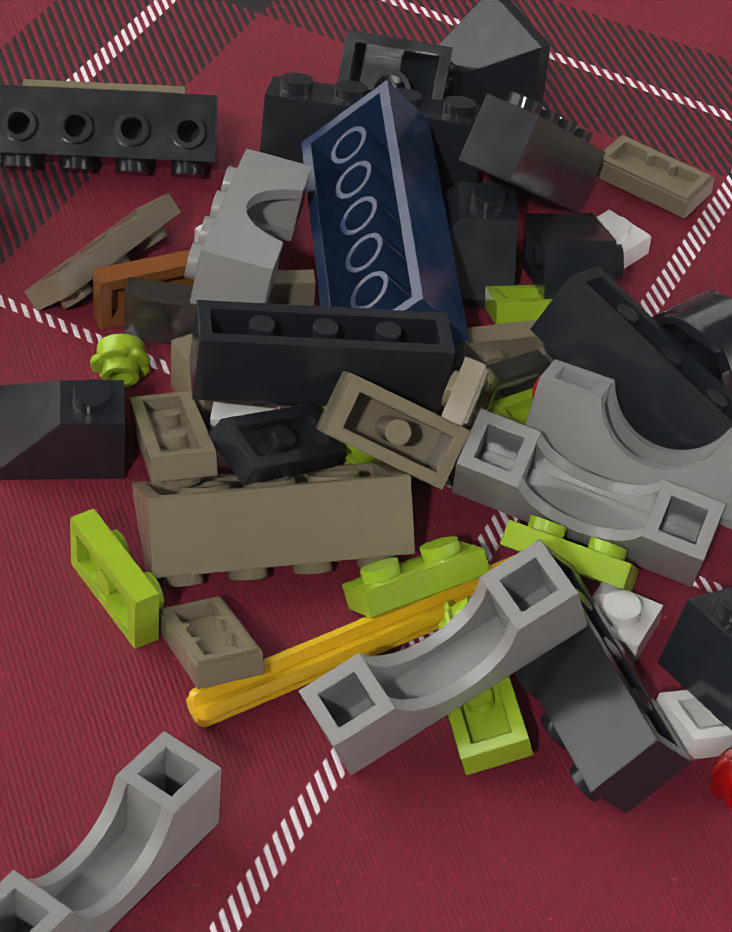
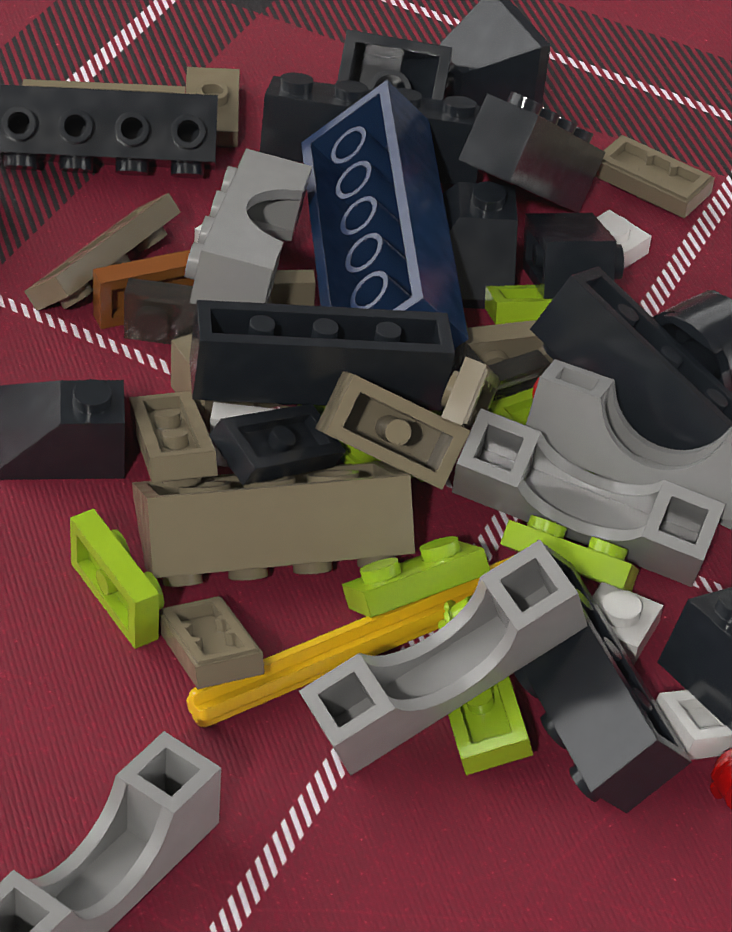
(121, 359): lime plate -> none
(226, 85): none -> dark tan plate

